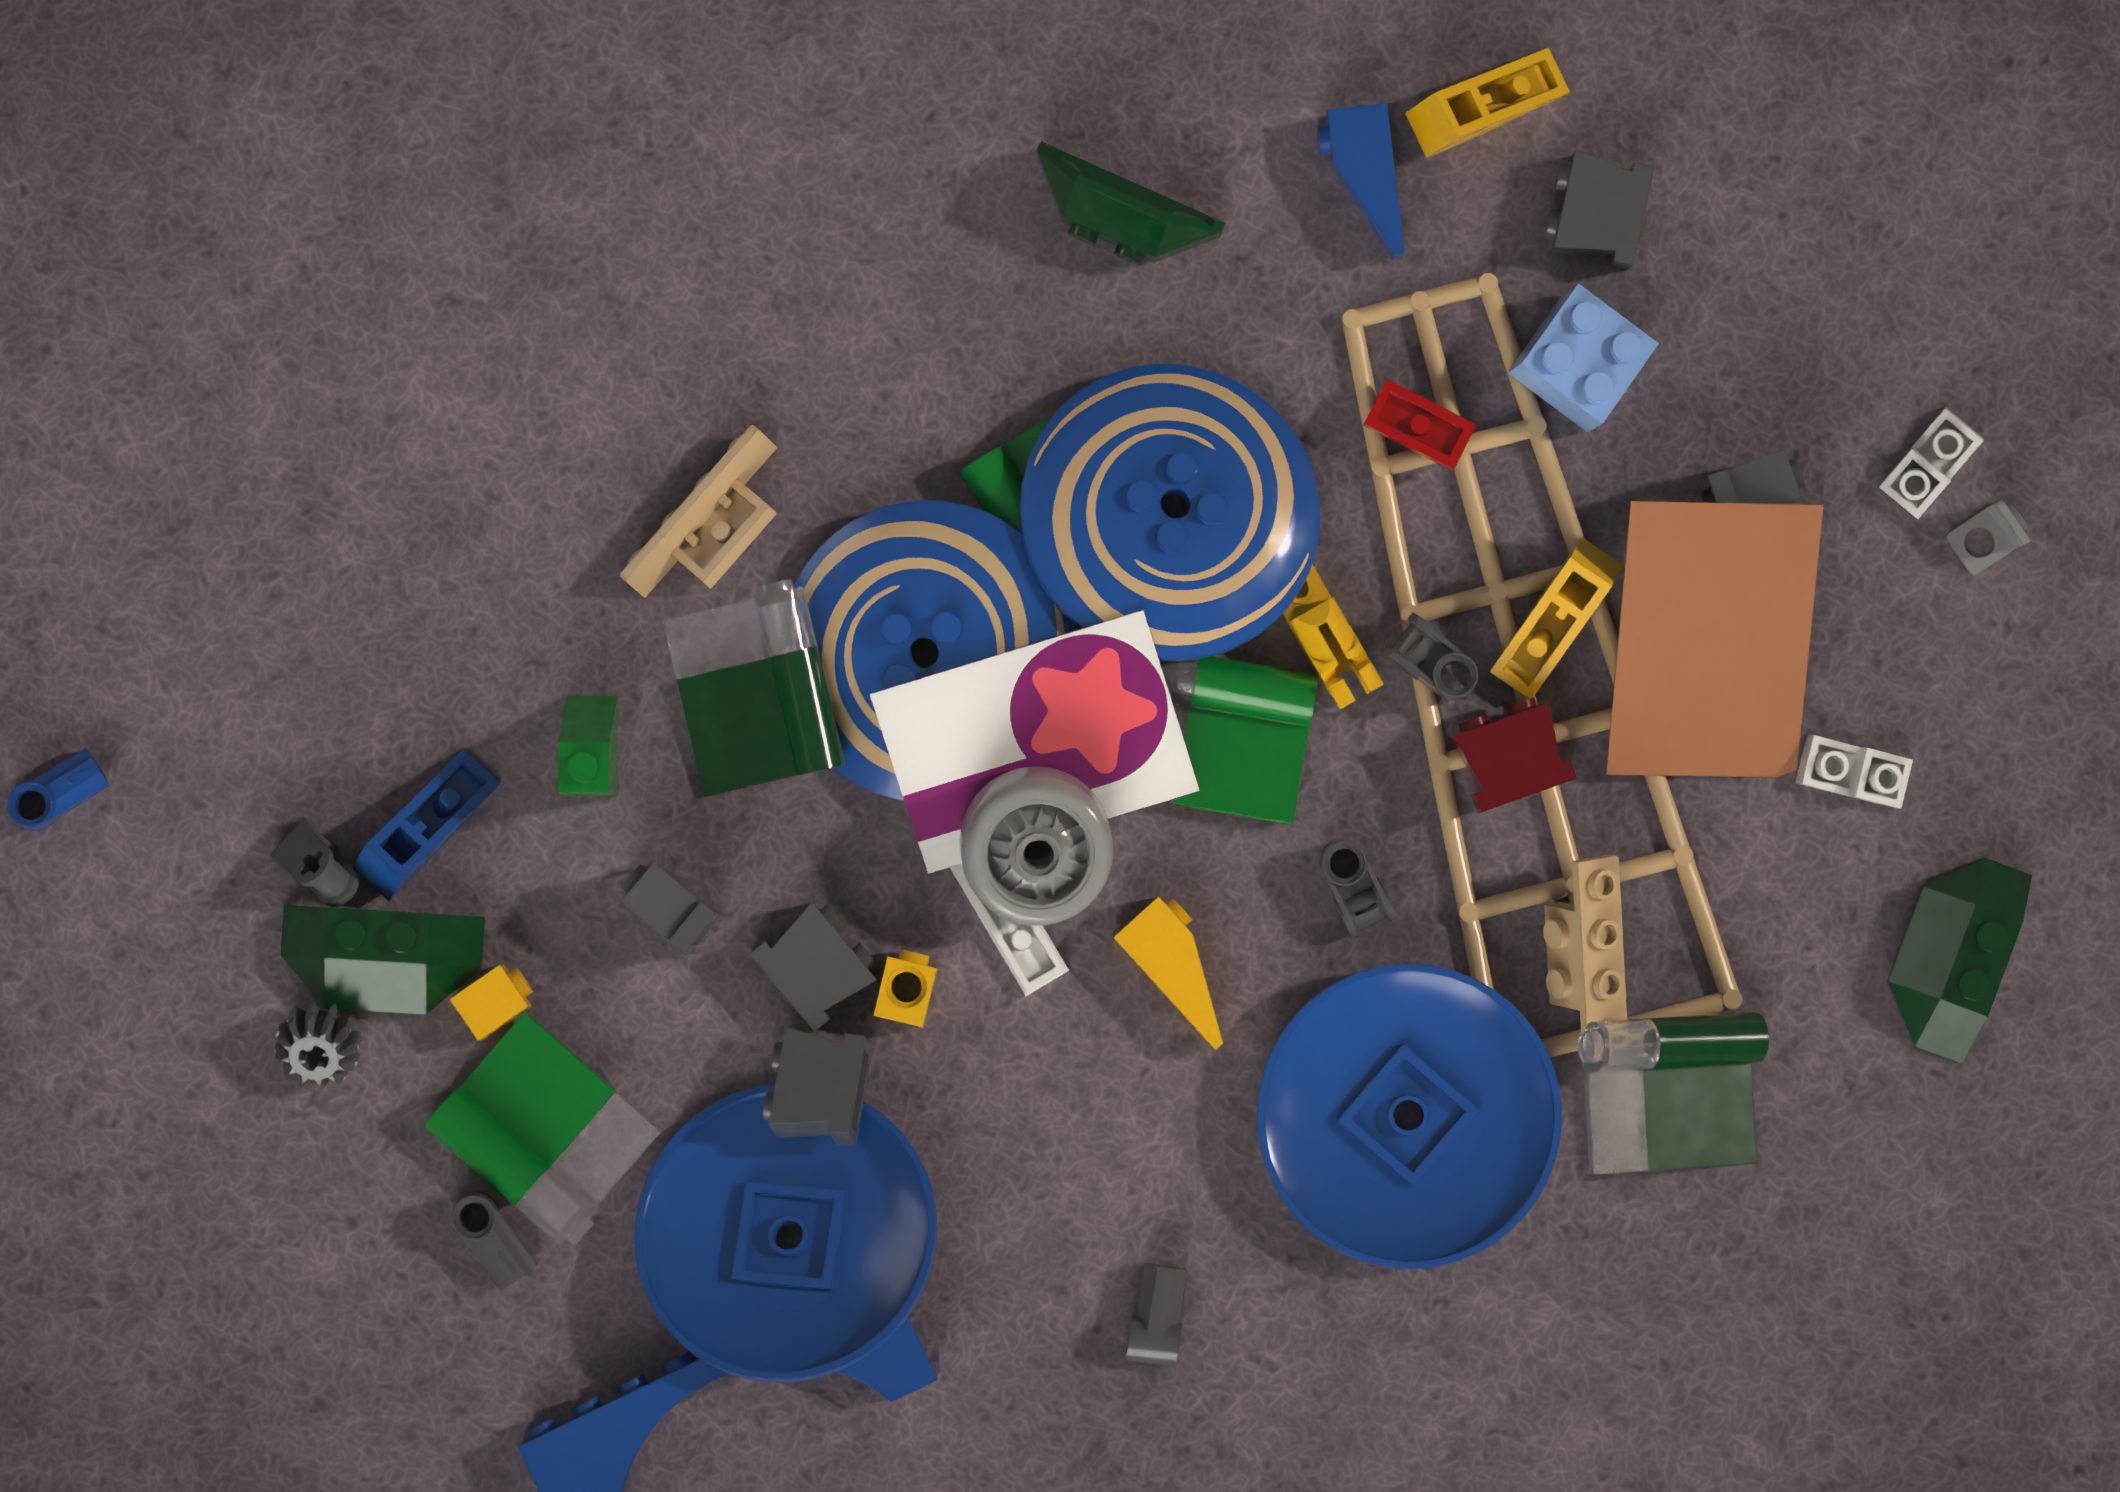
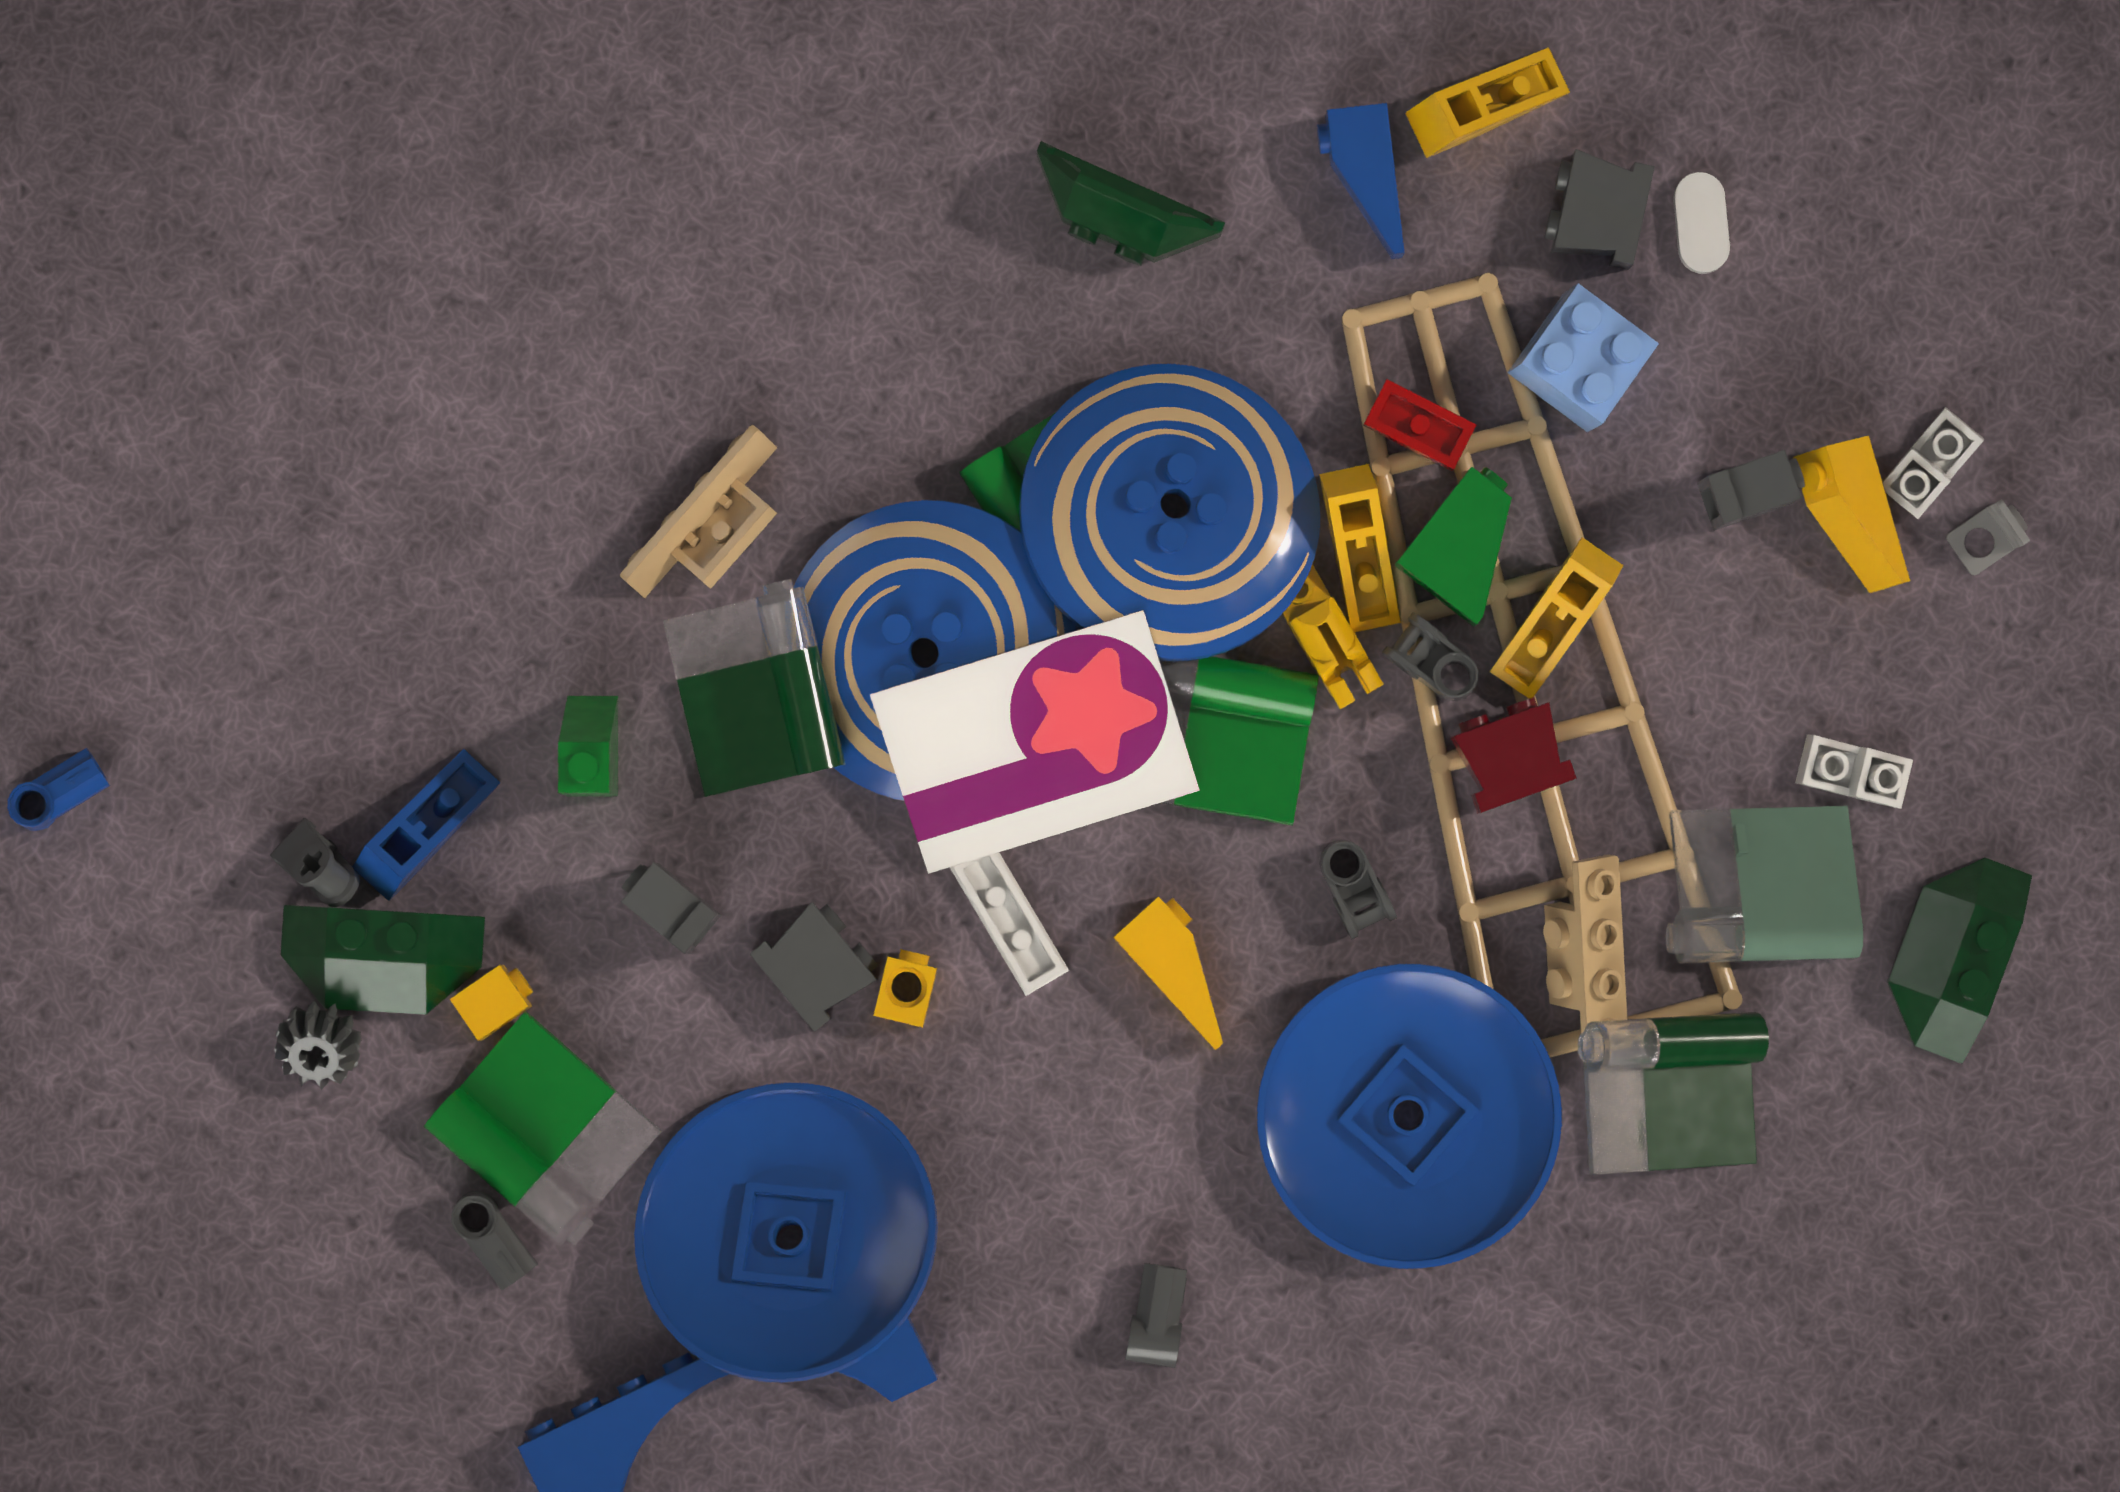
(818, 1086): dark grey hips -> none
(1030, 807): light grey wheel -> none
(1360, 547): none -> yellow slope
(1461, 545): none -> green slope
(1701, 223): none -> white tile
(1714, 639): nougat sticker -> none
(1764, 885): none -> sand green door
(1852, 508): none -> yellow slope

